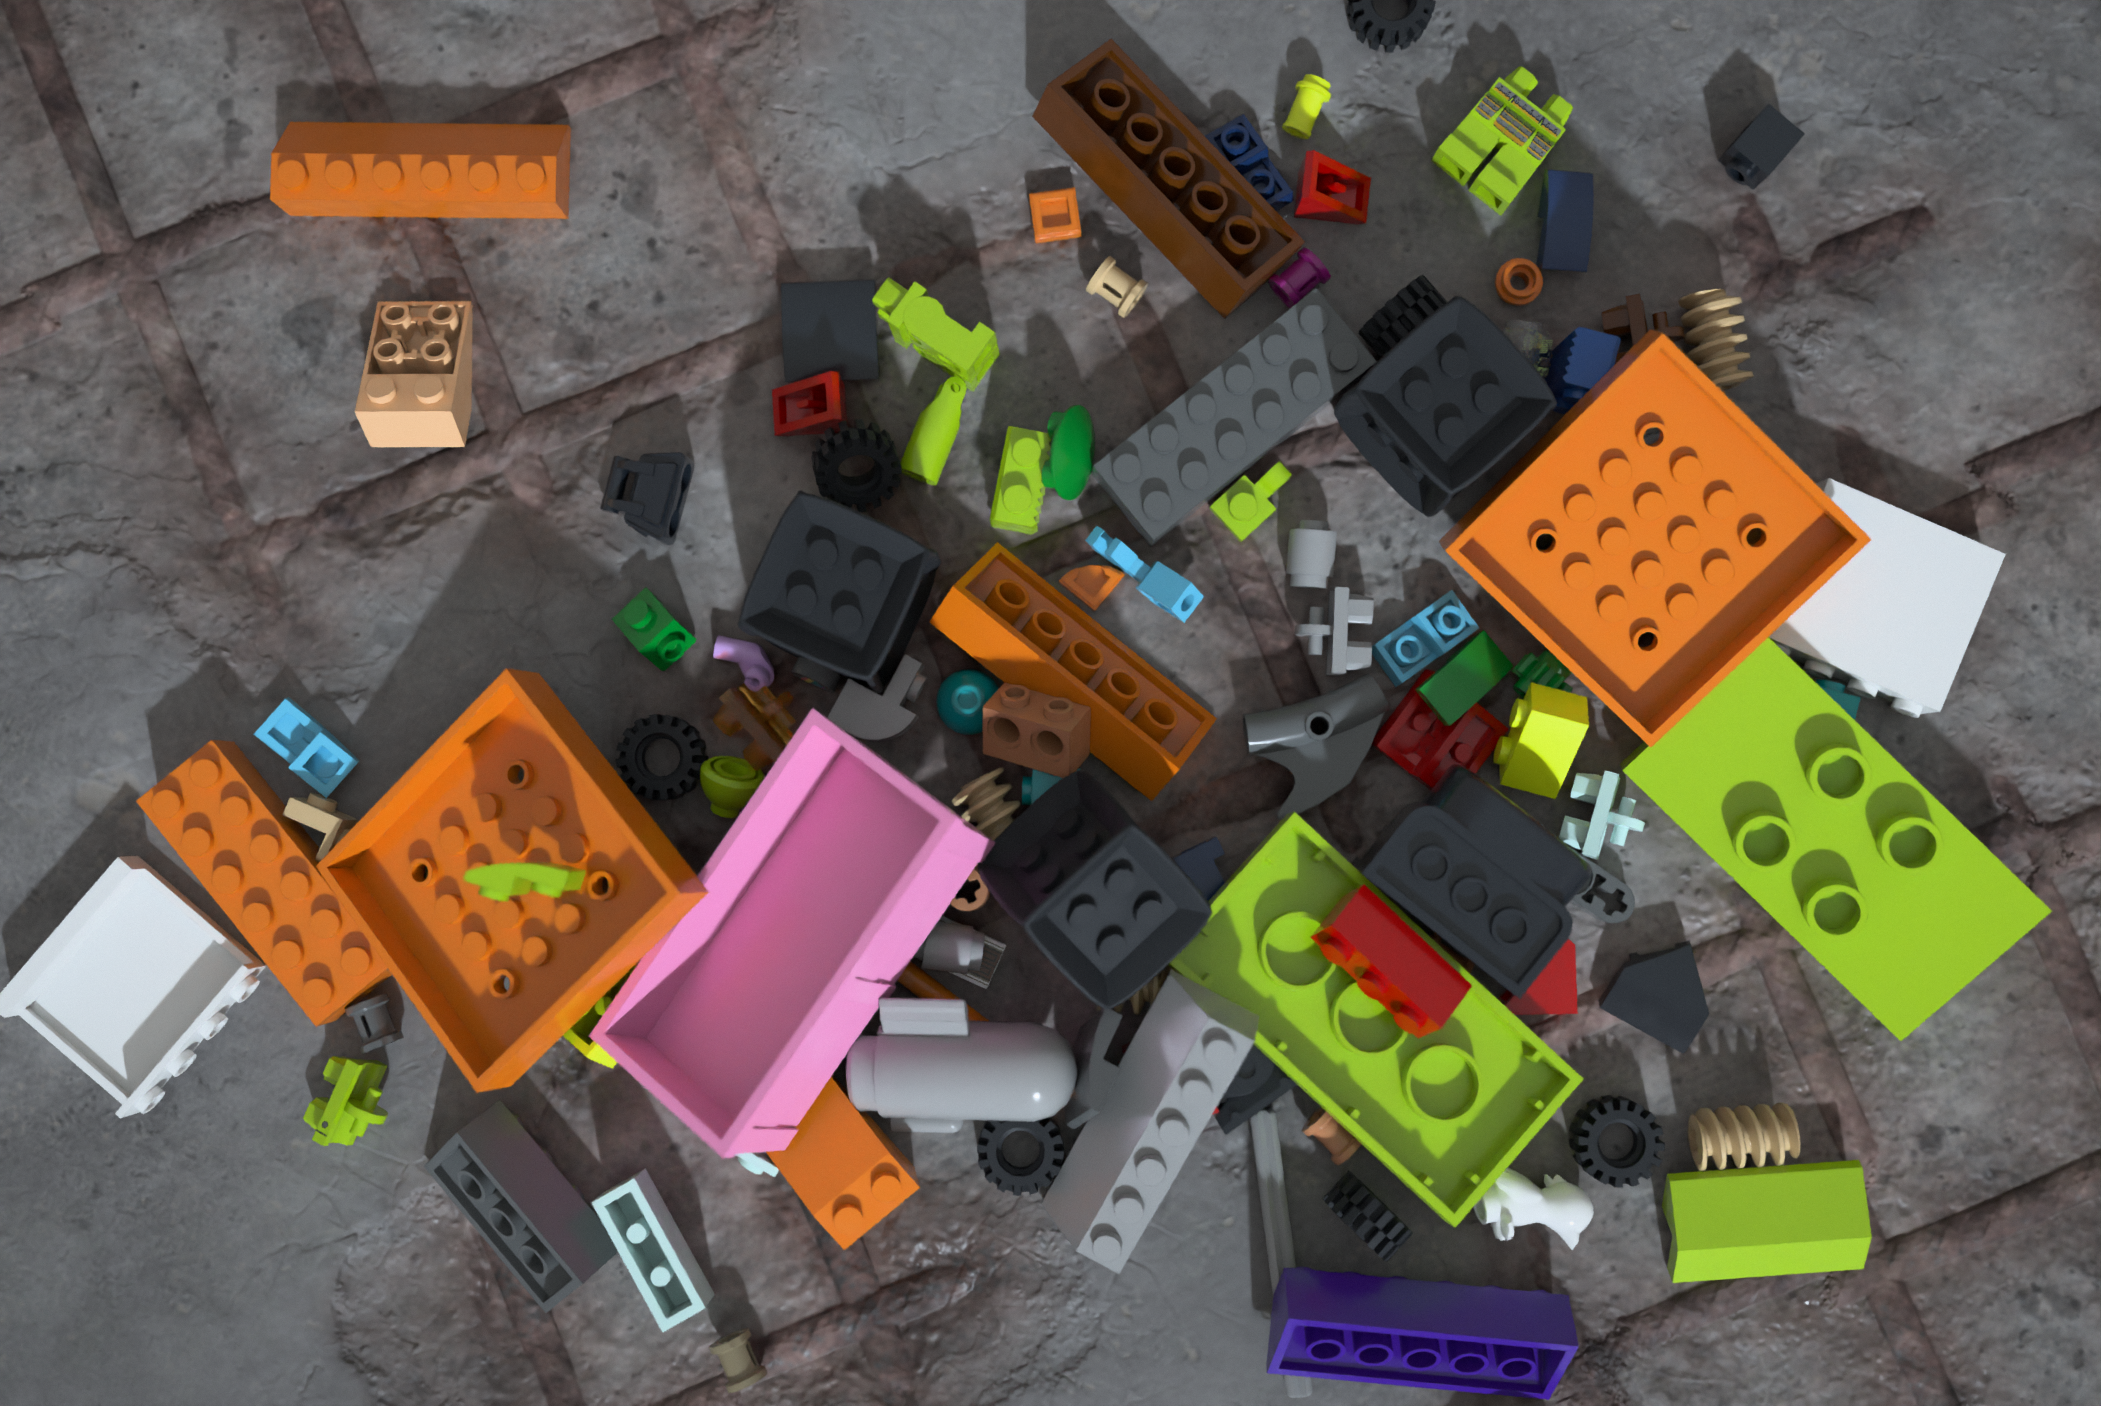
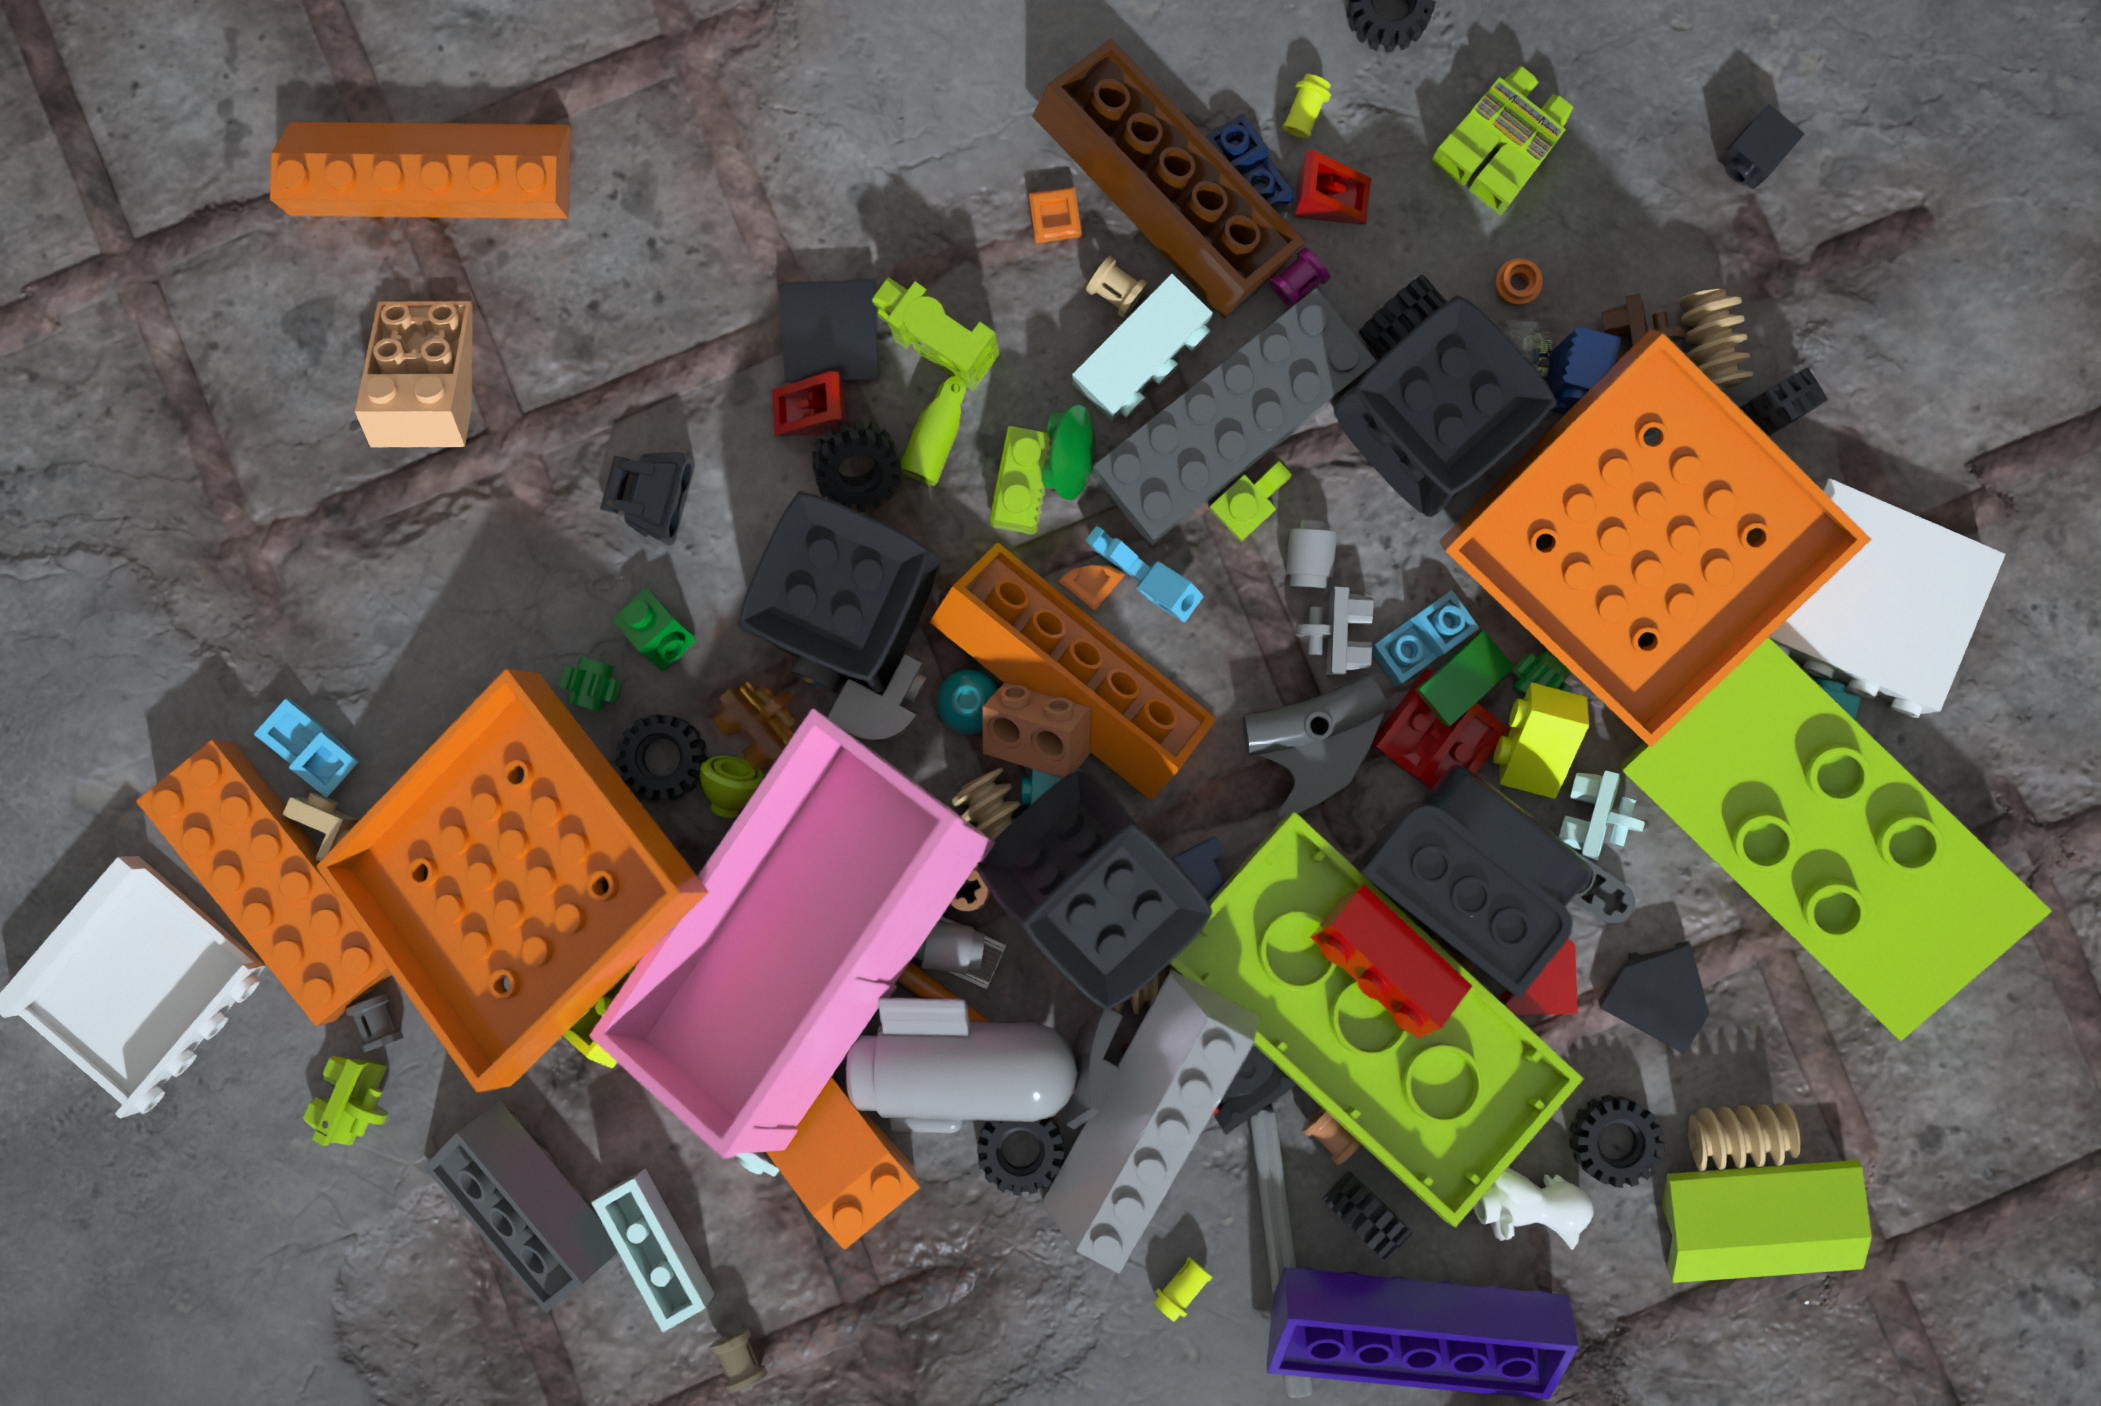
(509, 879): lime slope -> none
(590, 684): none -> green gear
(750, 658): lavender arm -> none
(1143, 349): none -> light aqua brick
(1181, 1289): none -> neon yellow pin
(1567, 220): dark blue slope -> none
(1785, 402): none -> black tyre

